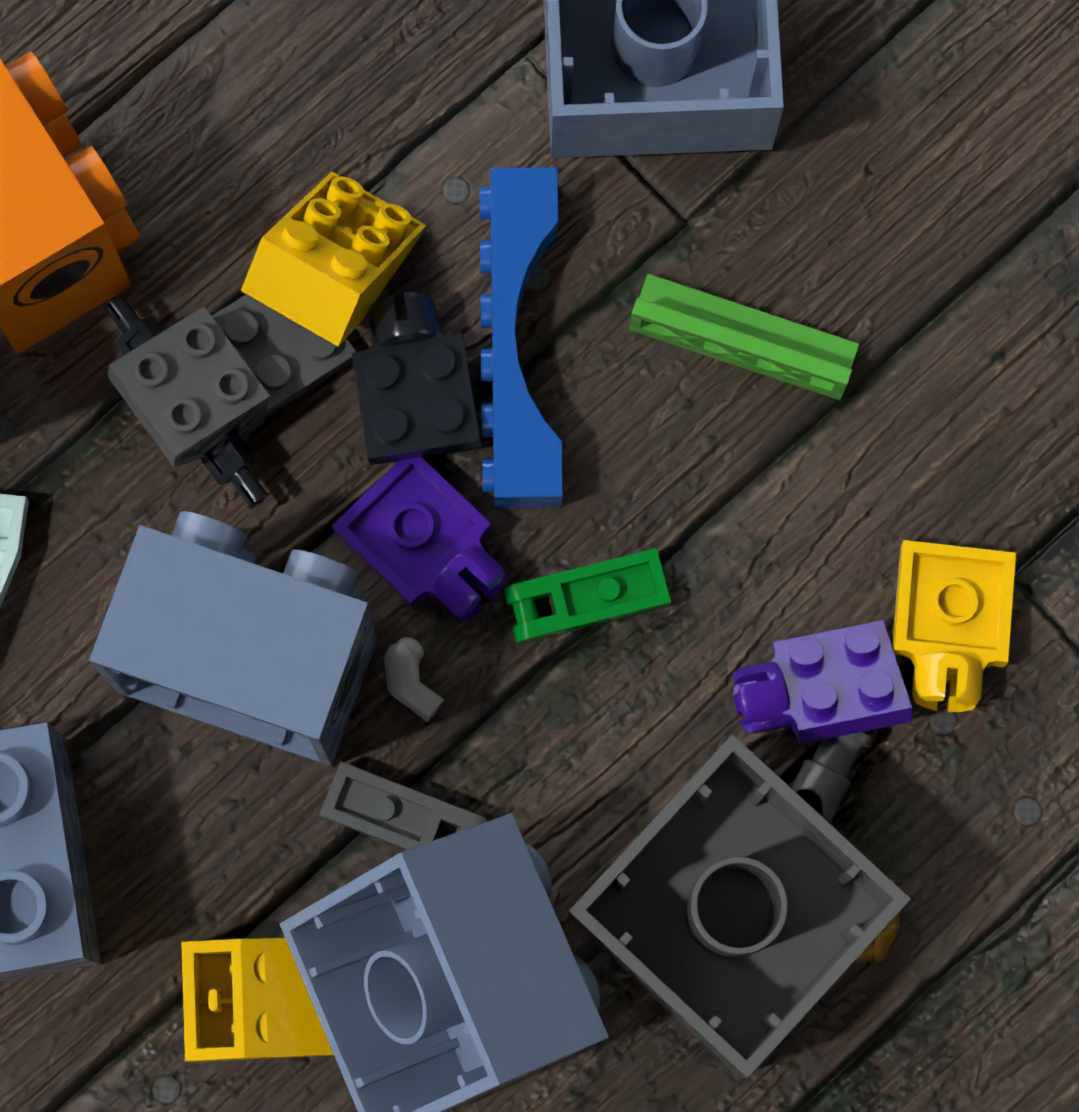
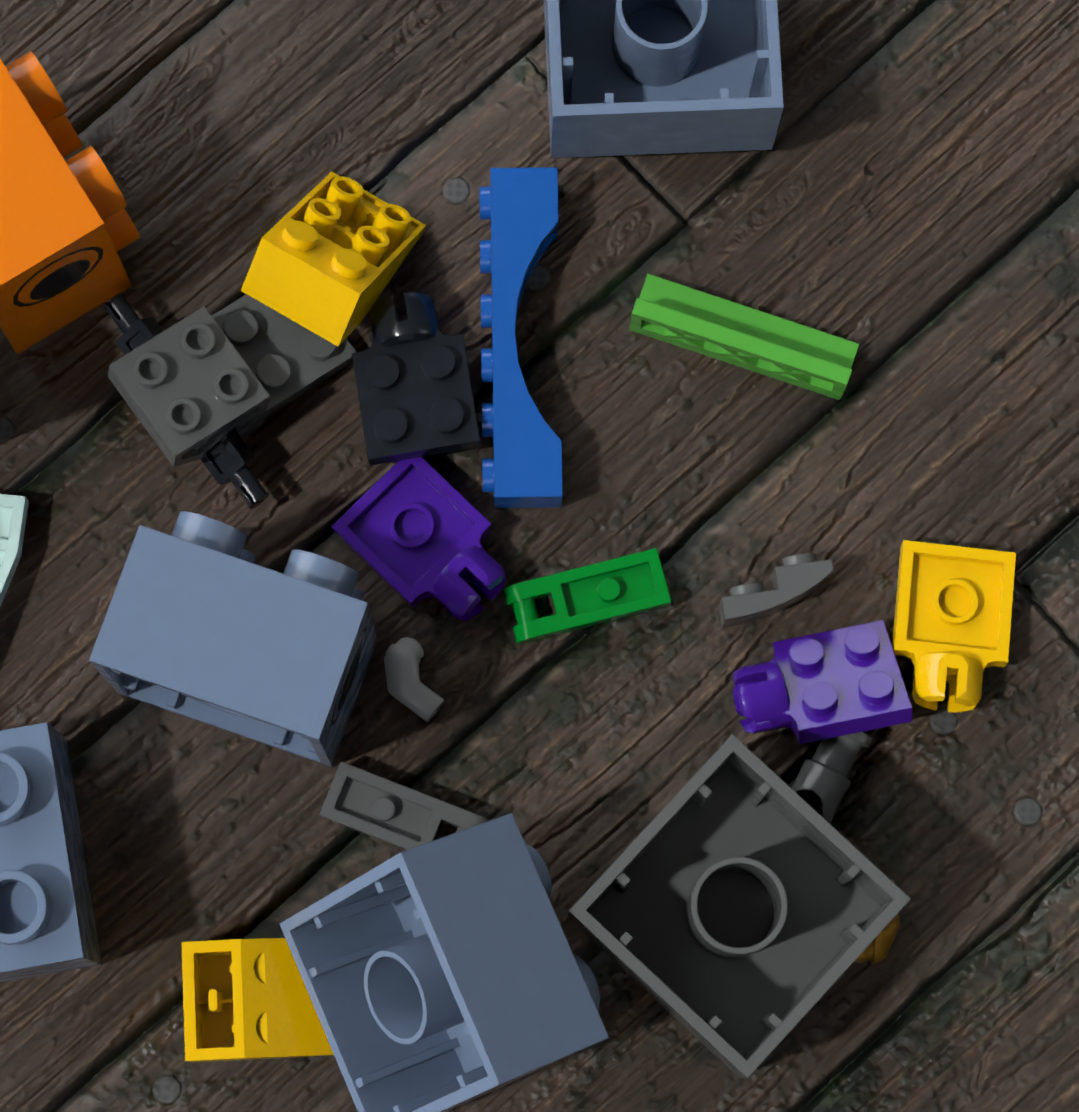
(790, 584): none -> dark grey slope

